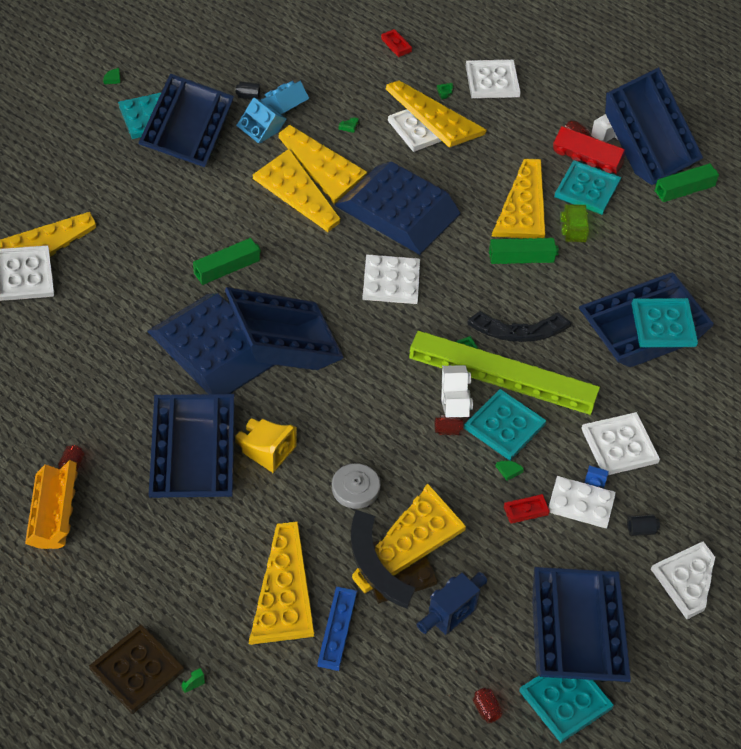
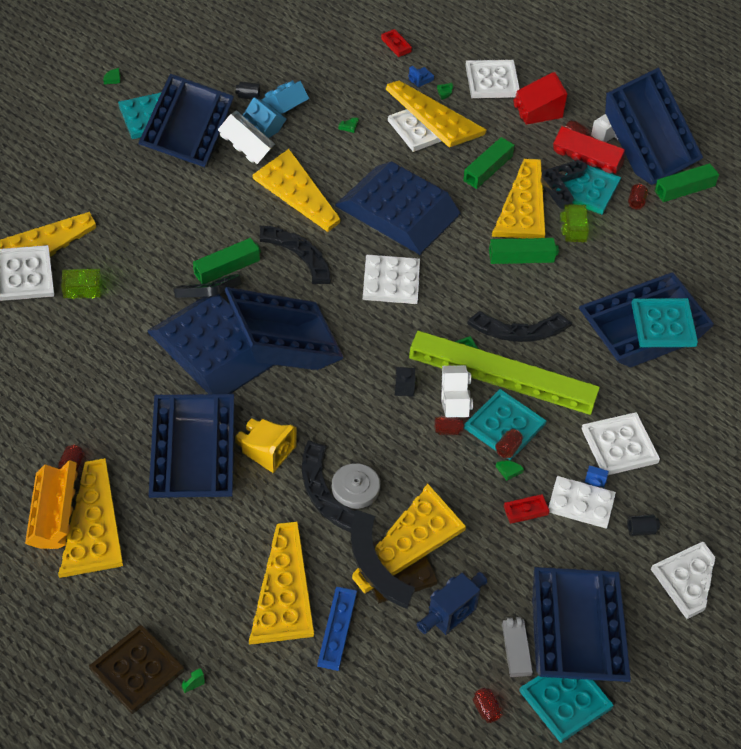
(81, 283): none -> clear neon green brick
(93, 531): none -> yellow wing
(206, 290): none -> black beam
(245, 137): none -> white slope
(300, 246): none -> black tile
(318, 490): none -> black tile
(325, 166): yellow wing -> none
(404, 381): none -> black brick
(420, 76): none -> blue bracket
(488, 162): none -> green brick
(509, 443): none -> clear red brick
(517, 647): none -> light grey hinge
(541, 100): none -> red slope
(552, 178): none -> black beam
(637, 196): none -> clear red brick

